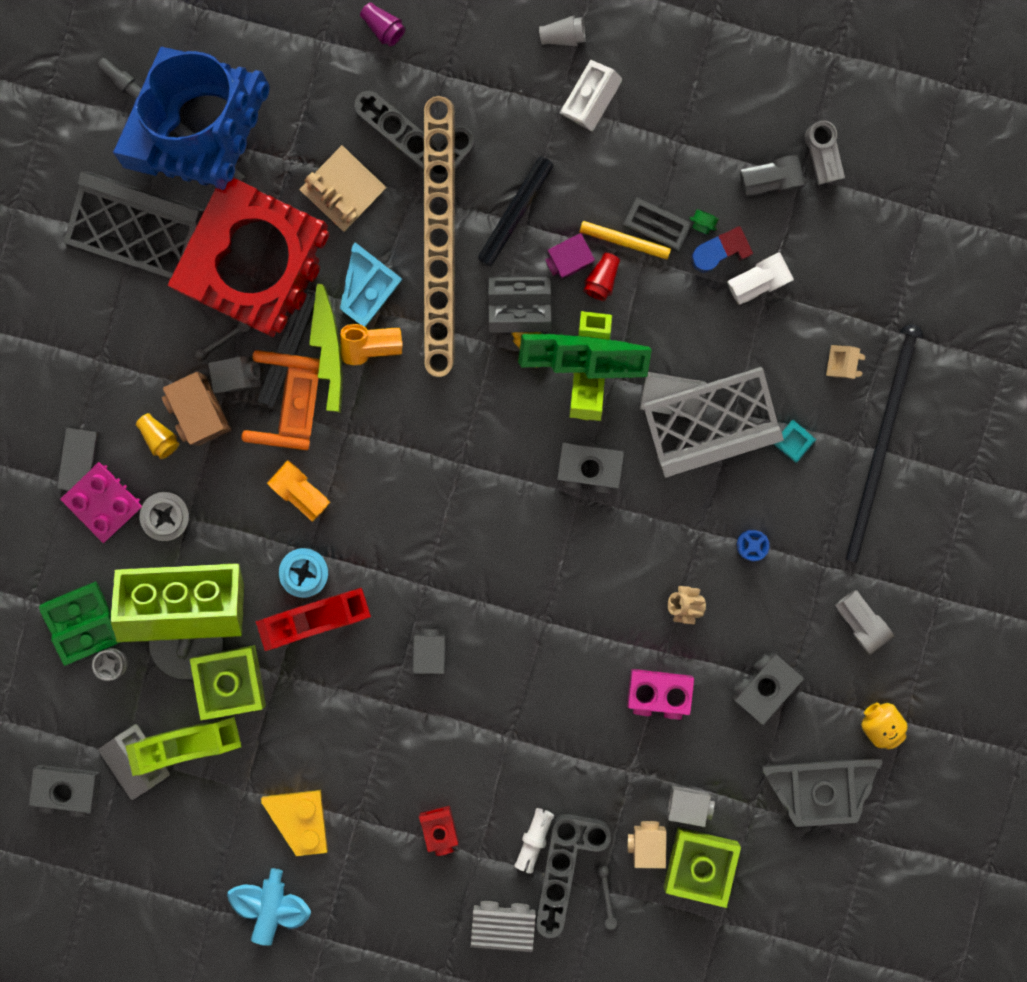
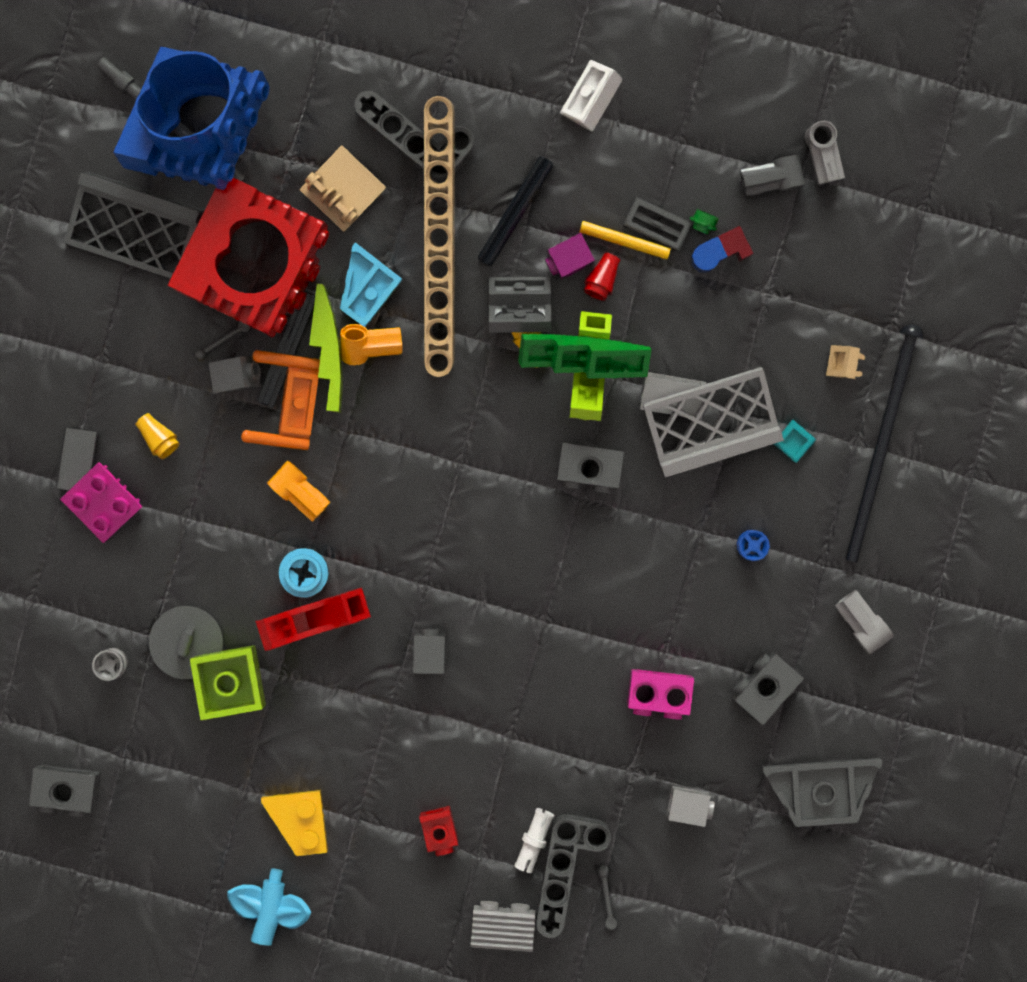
(79, 623): green slope -> none
(117, 759): light grey panel -> none
(150, 518): light grey gear -> none
(177, 603): lime brick -> none
(183, 745): lime arch -> none
(196, 409): medium nougat brick -> none
(383, 24): magenta cone -> none
(564, 32): light grey cone -> none
(648, 845): tan brick -> none
(686, 605): tan gear -> none
(702, 867): lime brick -> none
(766, 276): white piece -> none
(884, 725): yellow head -> none

